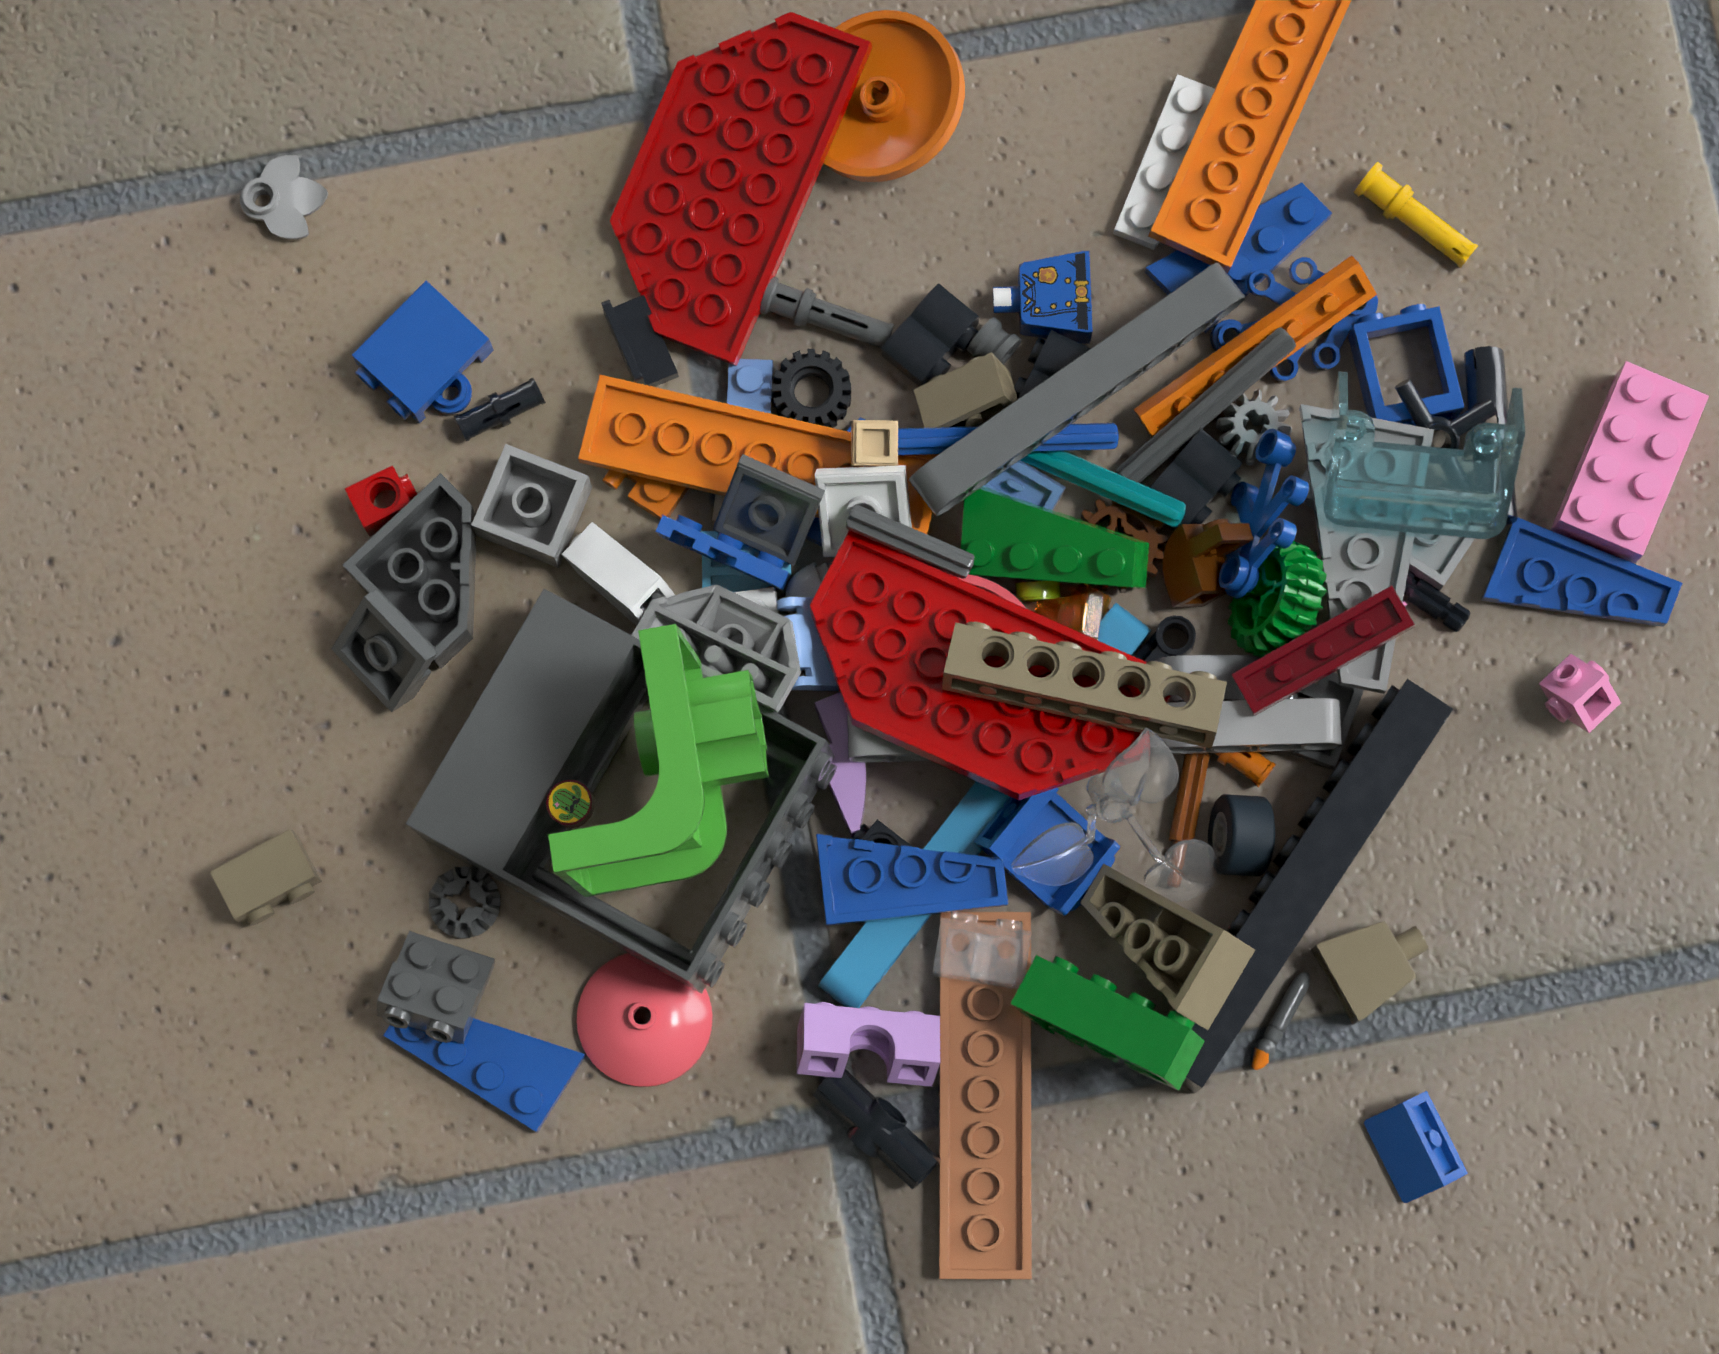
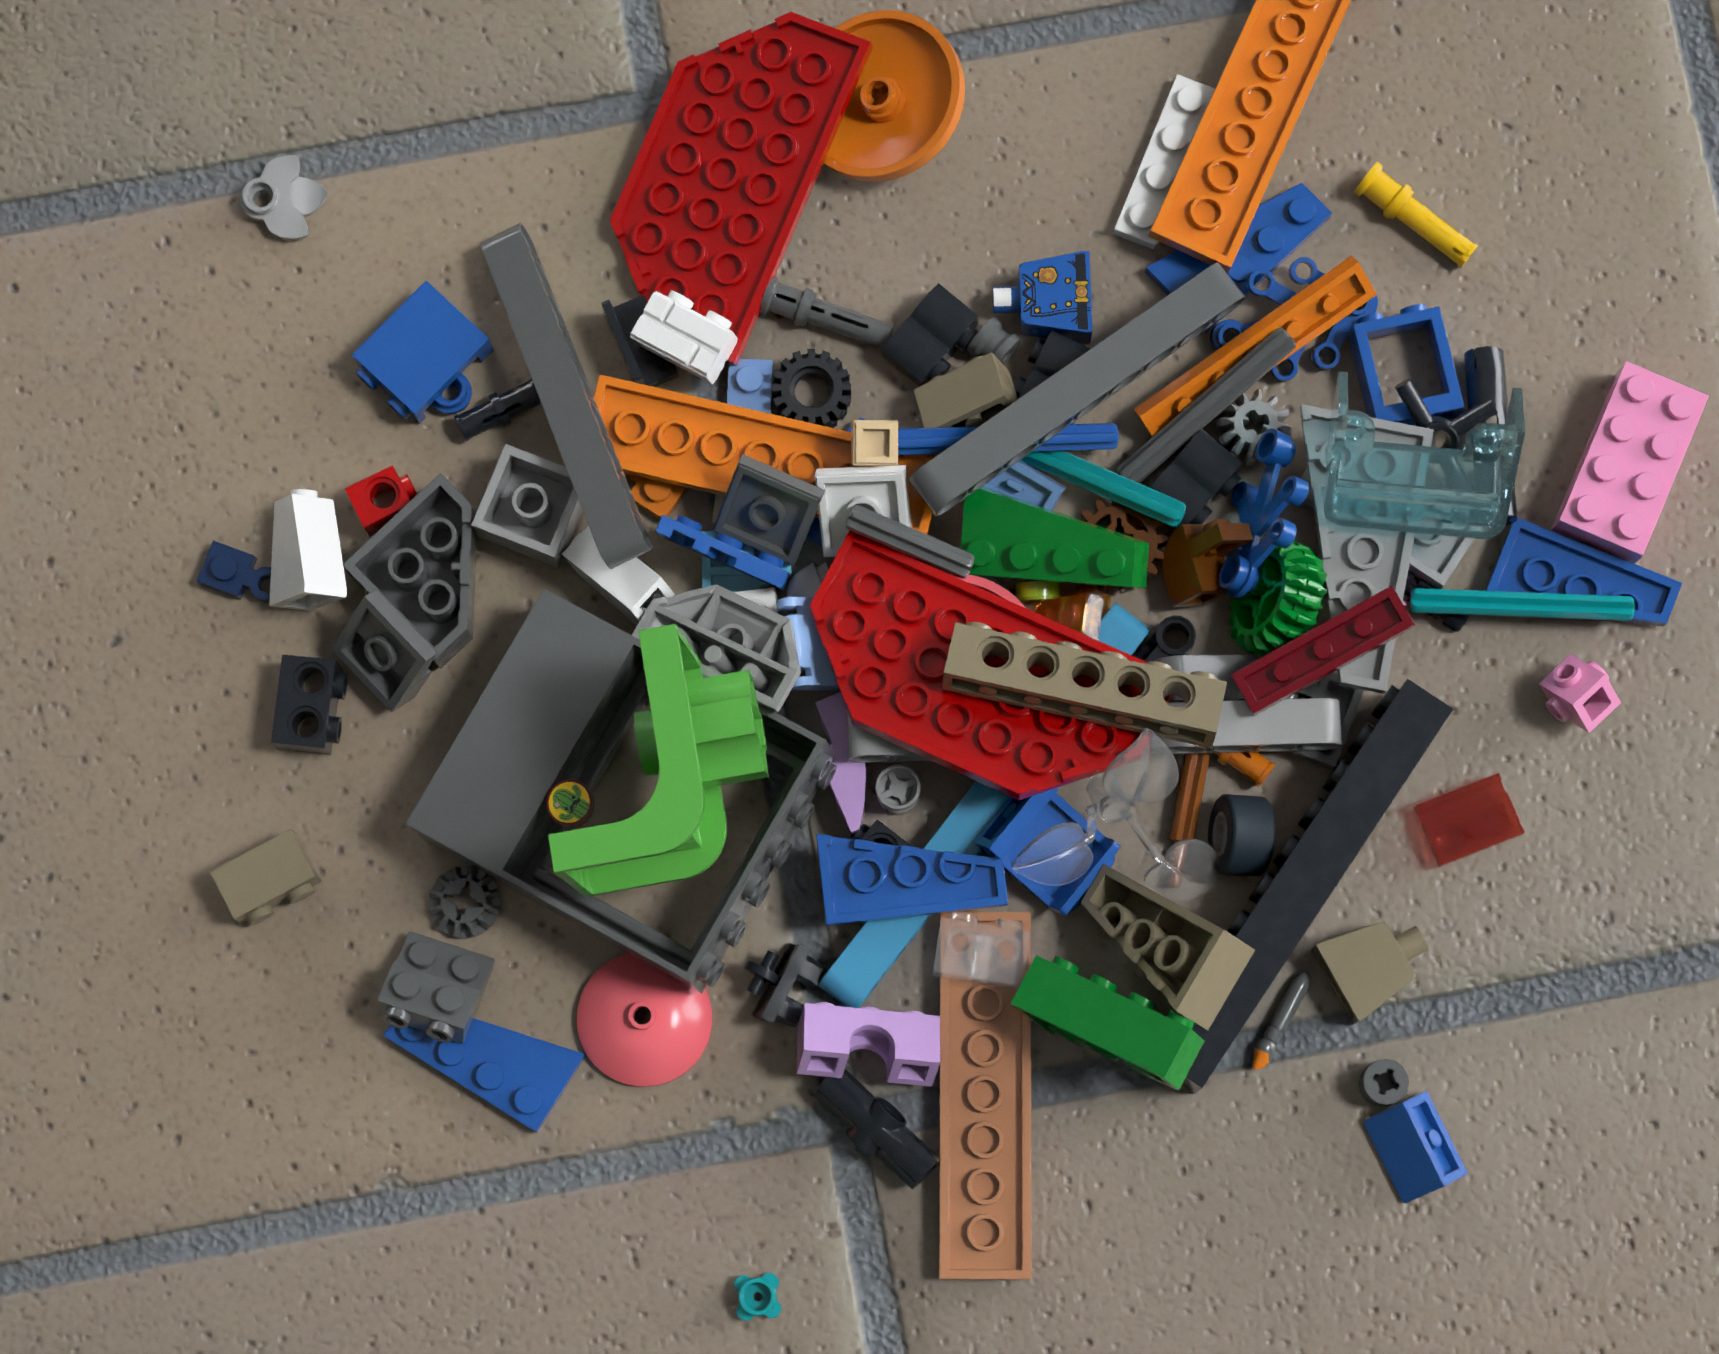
(233, 571): none -> dark blue plate
(296, 705): none -> black brick
(305, 553): none -> white slope
(566, 397): none -> dark grey beam
(684, 336): none -> white brick
(767, 1305): none -> teal plate
(792, 967): none -> black hips
(895, 782): none -> light grey wheel
(1373, 1087): none -> dark grey wheel
(1469, 820): none -> clear red plate
(1522, 604): none -> teal axle

